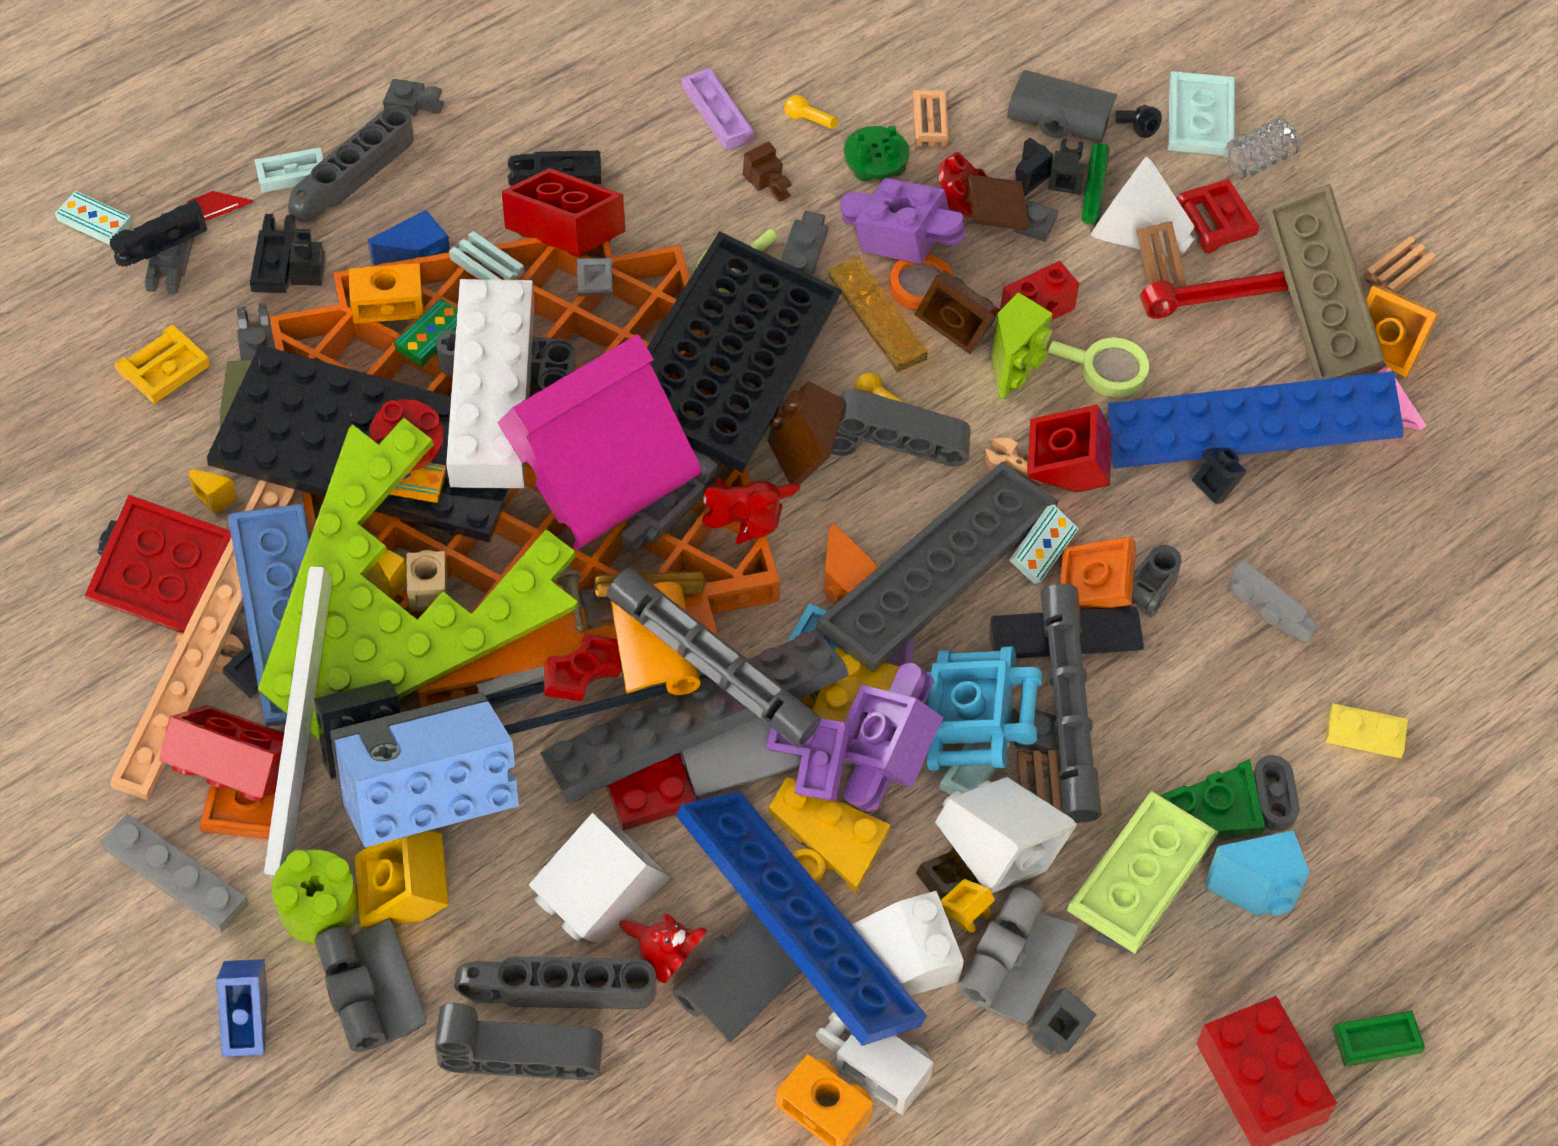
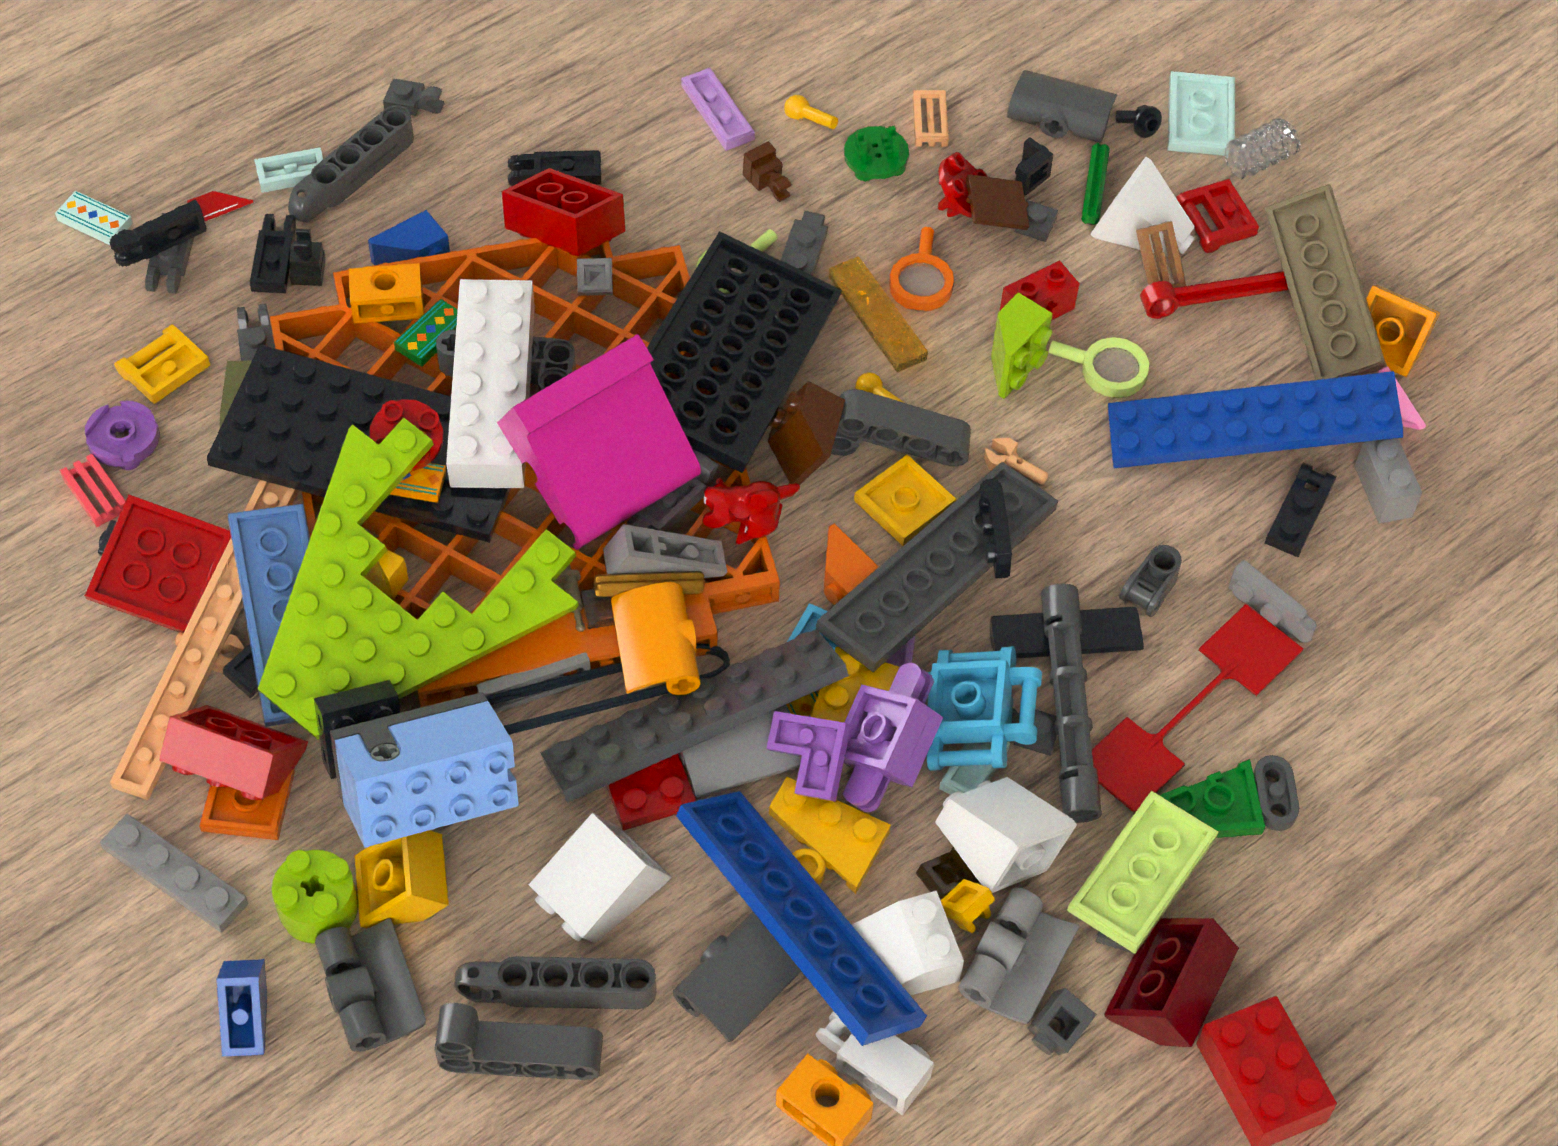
(82, 469): none -> coral tile
(125, 451): none -> medium lavender plate
(212, 489): yellow slope -> none
(298, 719): white tile -> none
(424, 592): tan brick -> none
(489, 256): light aqua tile -> none
(571, 674): red tile -> none
(657, 551): none -> light grey slope
(664, 943): red animal -> none
(714, 657): dark grey piece -> none
(902, 220): medium lavender brick -> none
(904, 499): none -> yellow plate
(957, 311): reddish brown slope -> none
(995, 524): none -> black hinge
(1037, 760): medium nougat tile -> none
(1043, 544): light aqua tile -> none
(1066, 170): pearl dark grey piece -> none
(1071, 449): red slope -> none
(1101, 572): orange tile -> none
(1137, 762): none -> red hinge
(1173, 980): none -> dark red slope
(1219, 473): black bracket -> none
(1260, 873): medium azure slope -> none
(1300, 511): none -> black plate
(1366, 730): light yellow plate -> none
(1378, 1038): green tile -> none
(1388, 480): none -> light grey brick
(1407, 245): light nougat tile -> none

